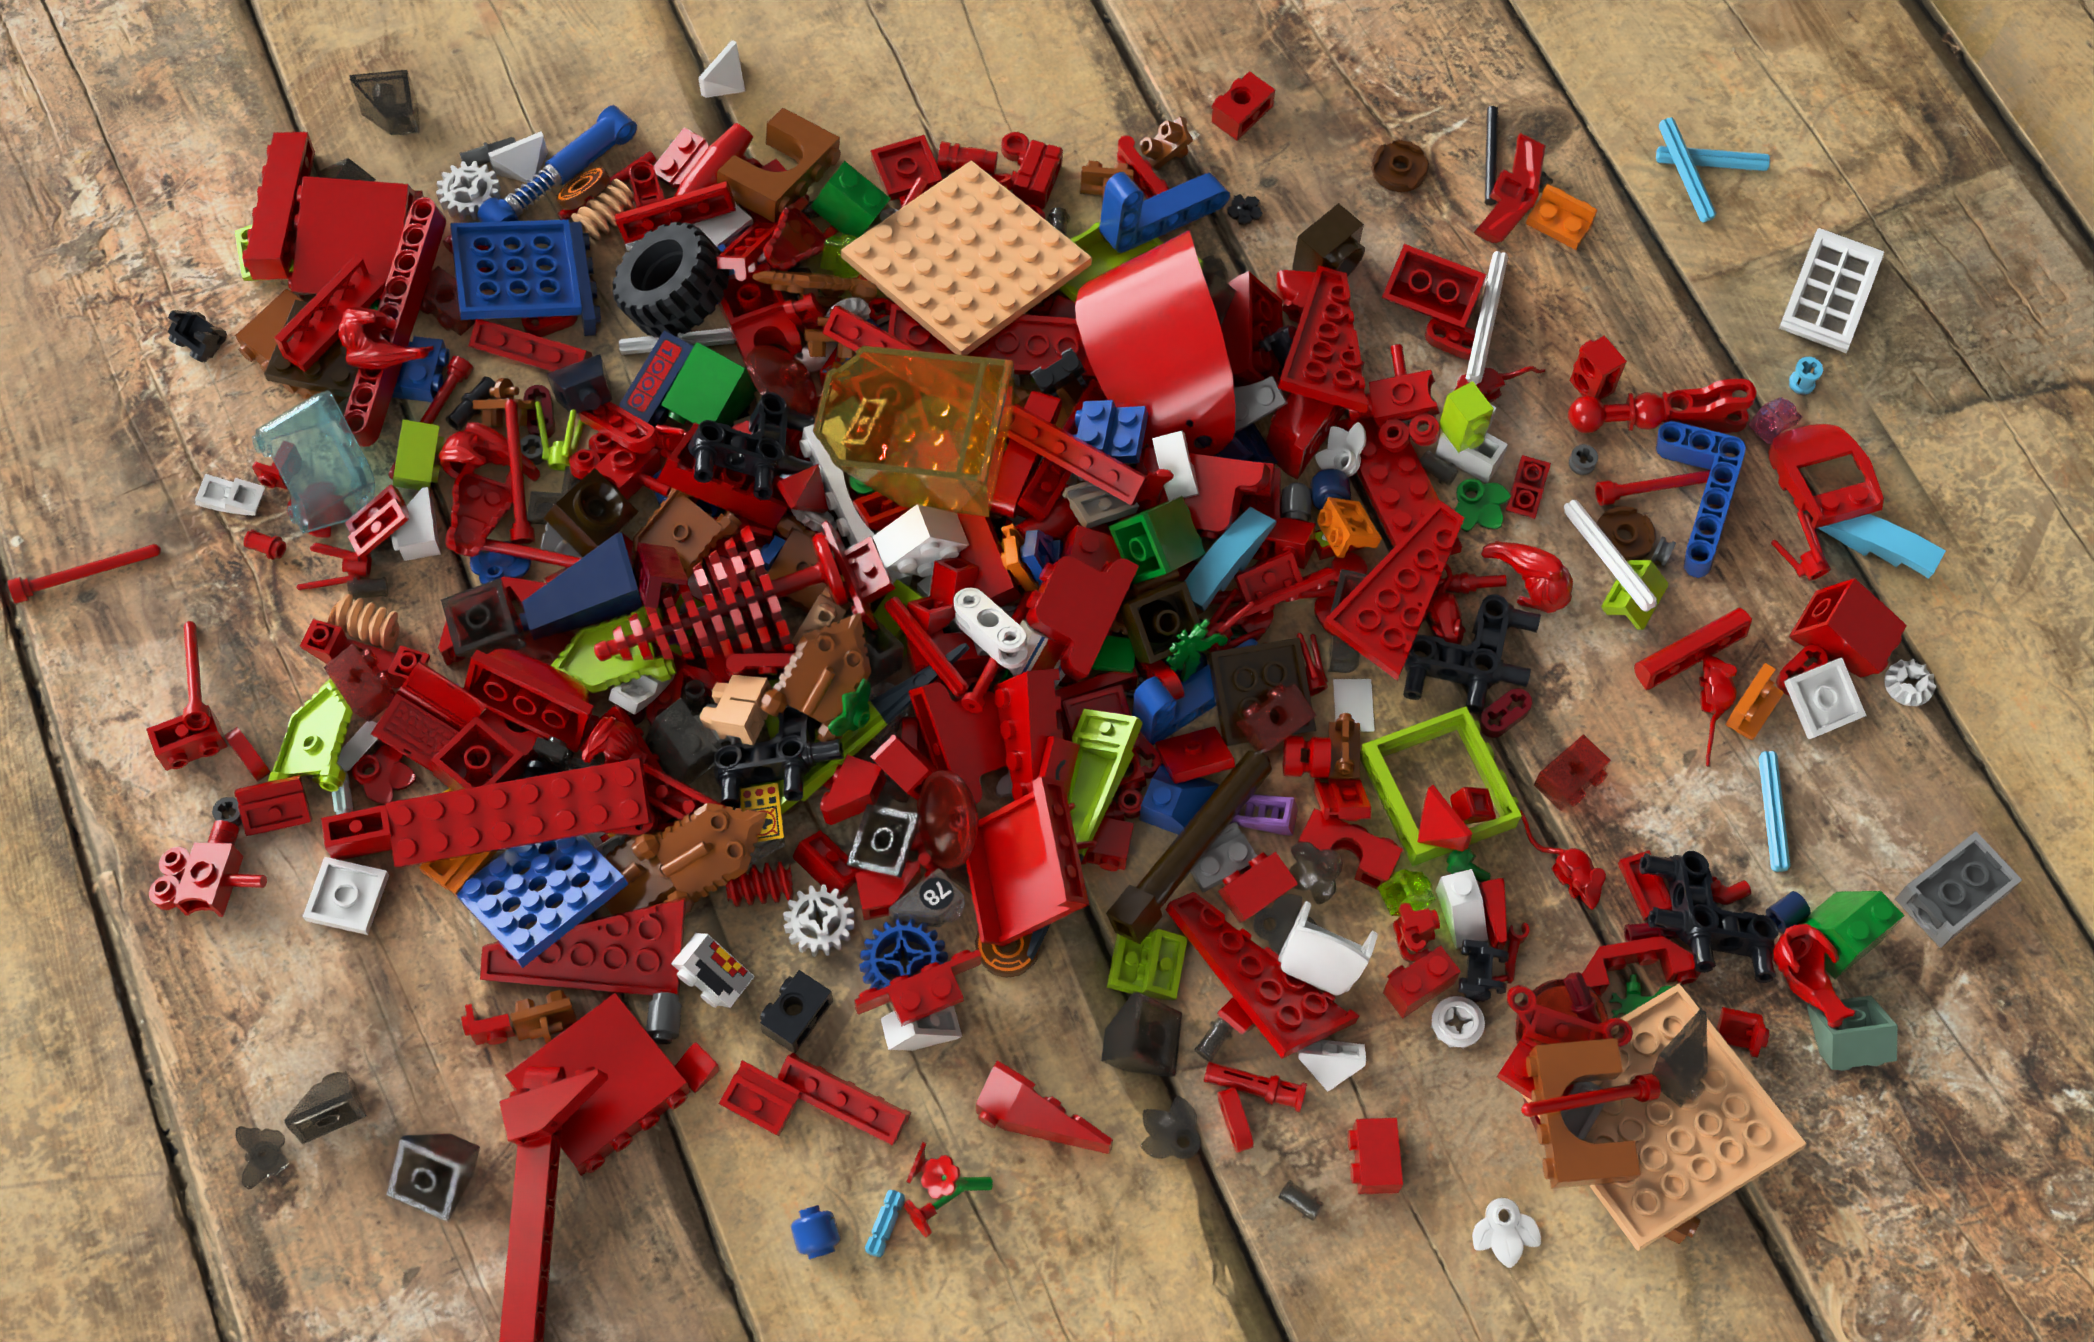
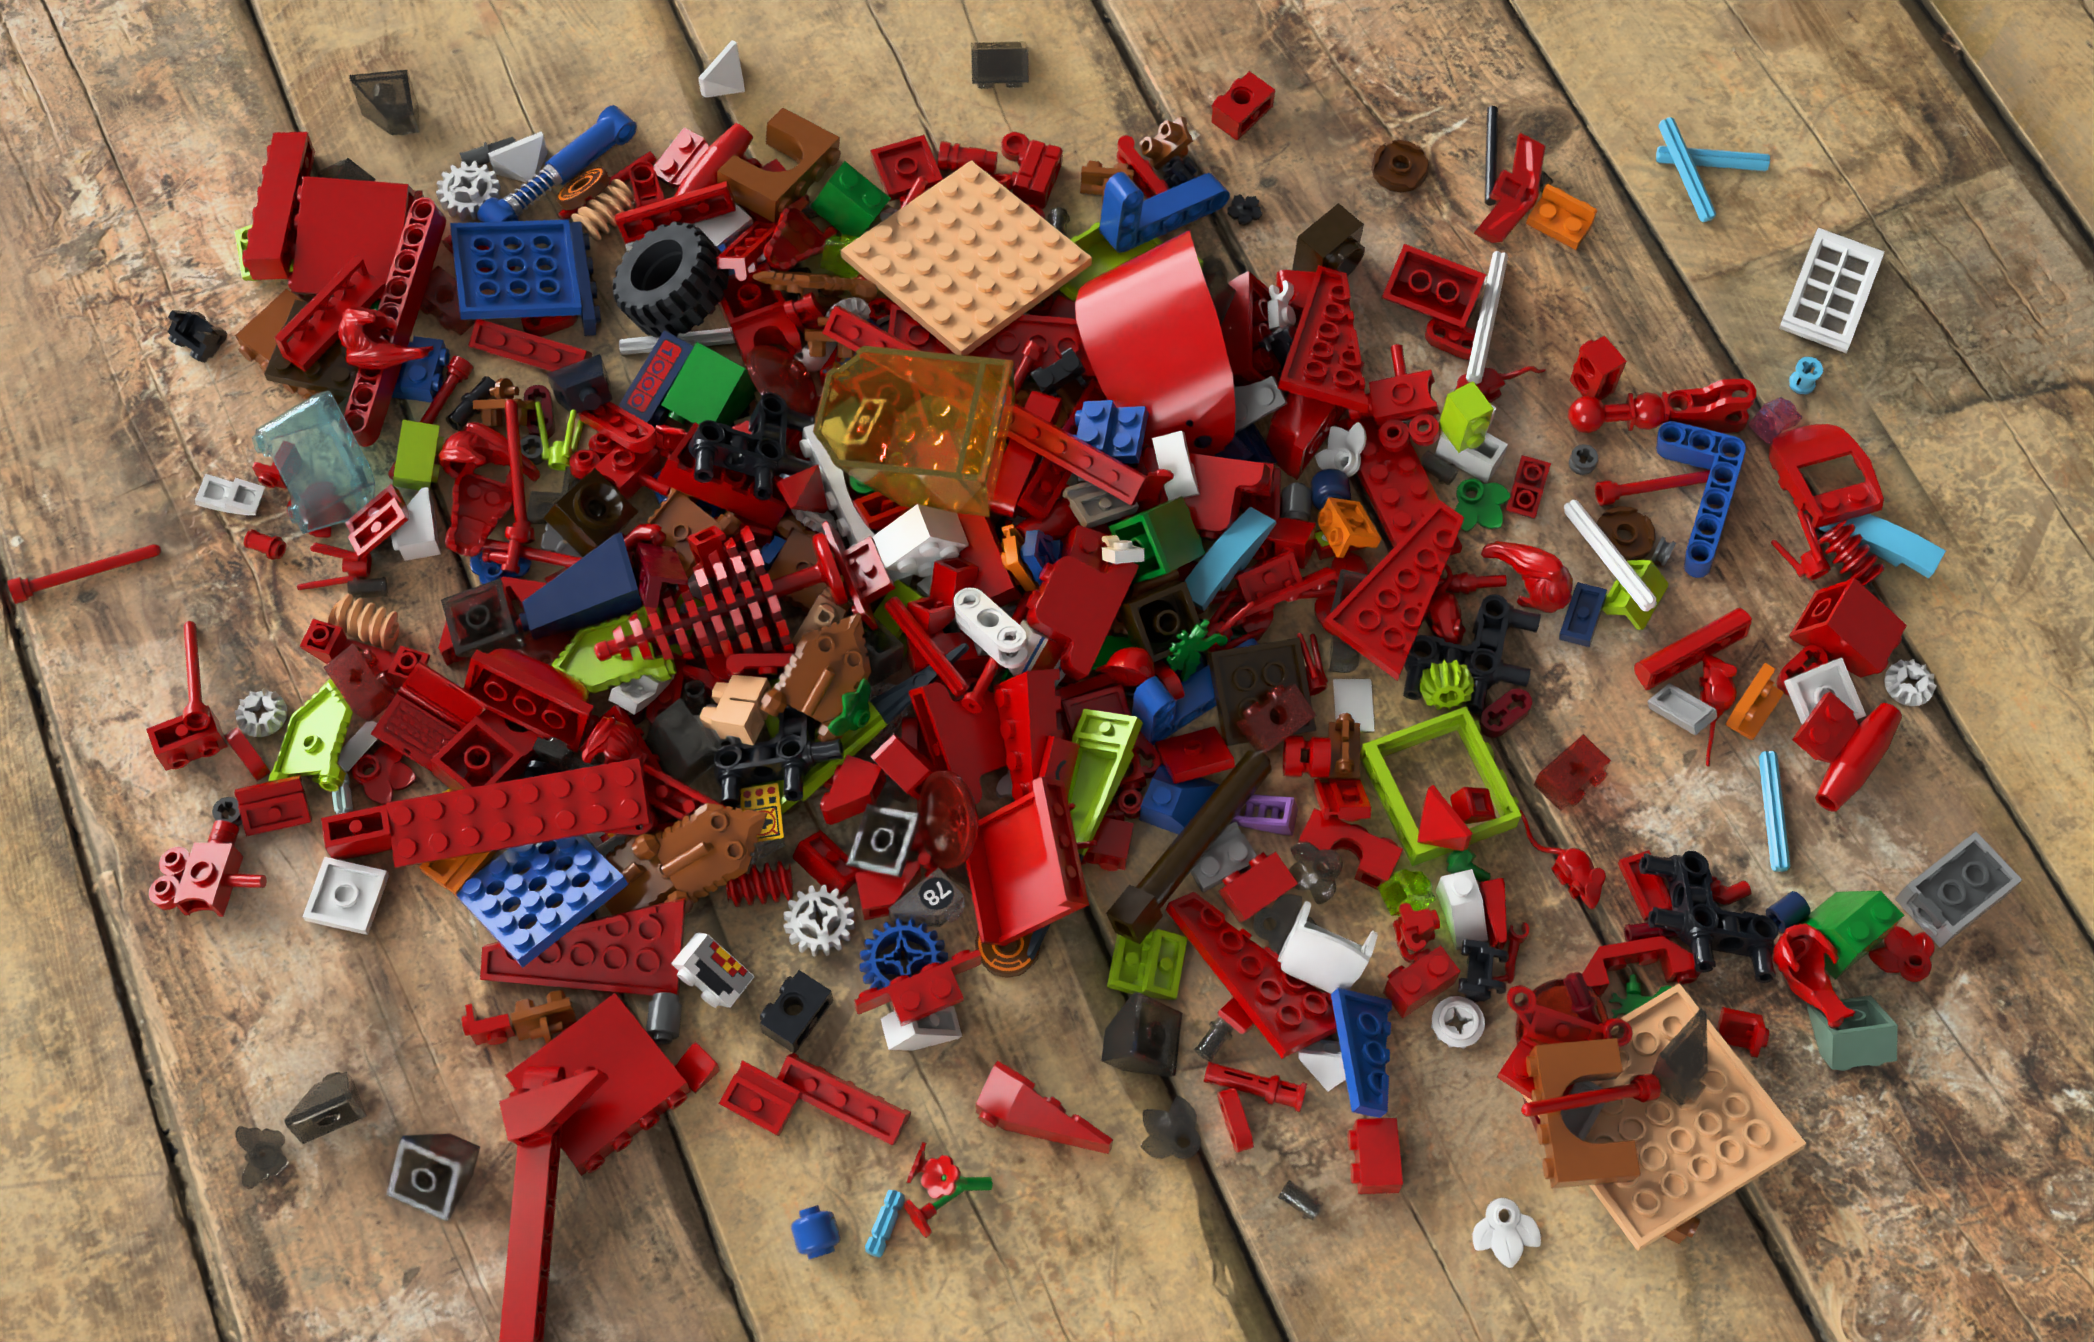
(269, 722): none -> white gear
(510, 559): none -> red piece
(644, 533): none -> red arm
(705, 543): none -> red brick
(999, 64): none -> clear smoke slope
(1031, 353): none -> red bar
(1121, 551): none -> white plate
(1129, 666): none -> red cap
(1179, 171): none -> black gear
(1279, 311): none -> white plate
(1363, 1042): none -> blue wing
(1446, 685): none -> lime gear
(1583, 614): none -> dark blue plate
(1682, 709): none -> light grey tile
(1849, 747): none -> red plate
(1850, 553): none -> red piece
(1903, 949): none -> red plate

